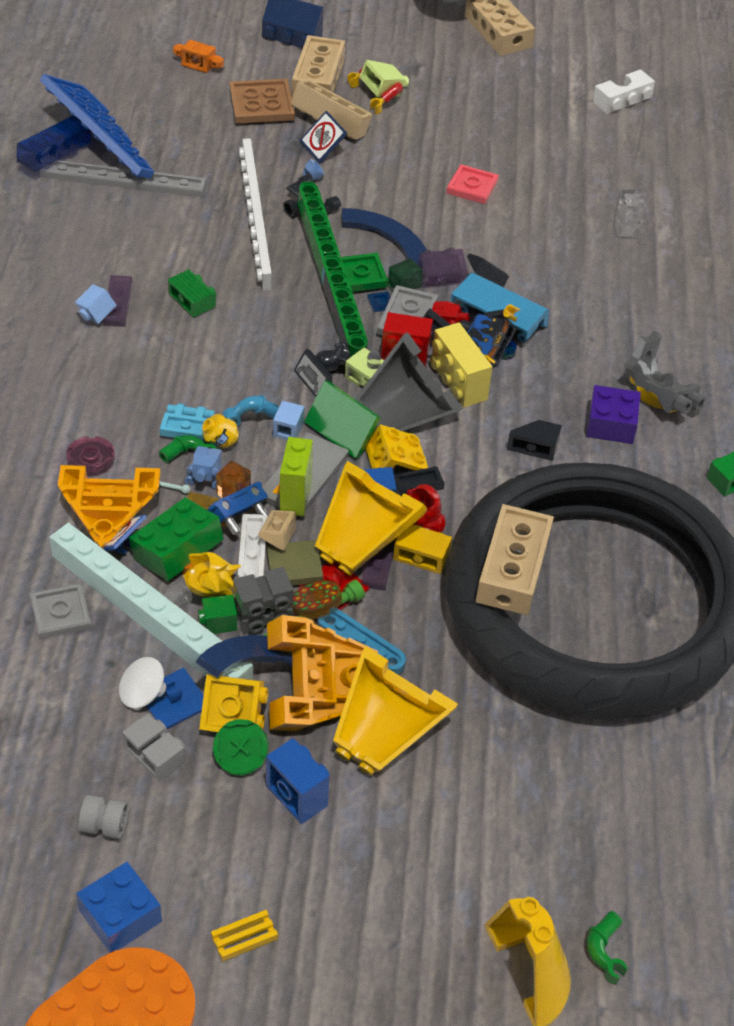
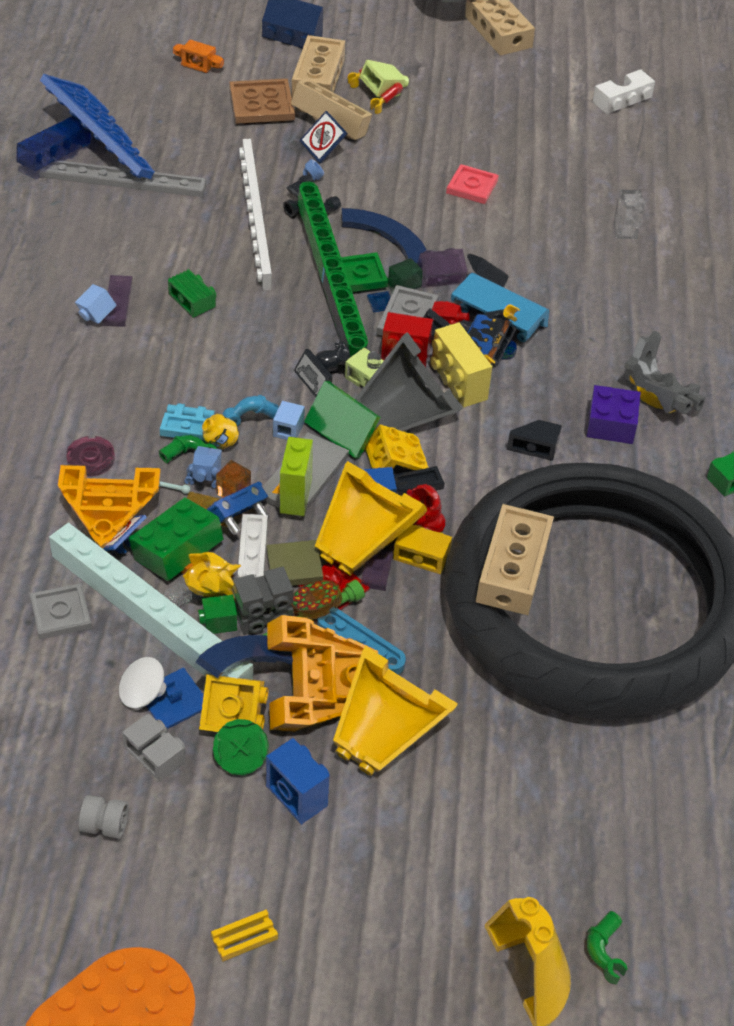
(119, 907): blue brick -> none
(279, 528): tan slope -> none

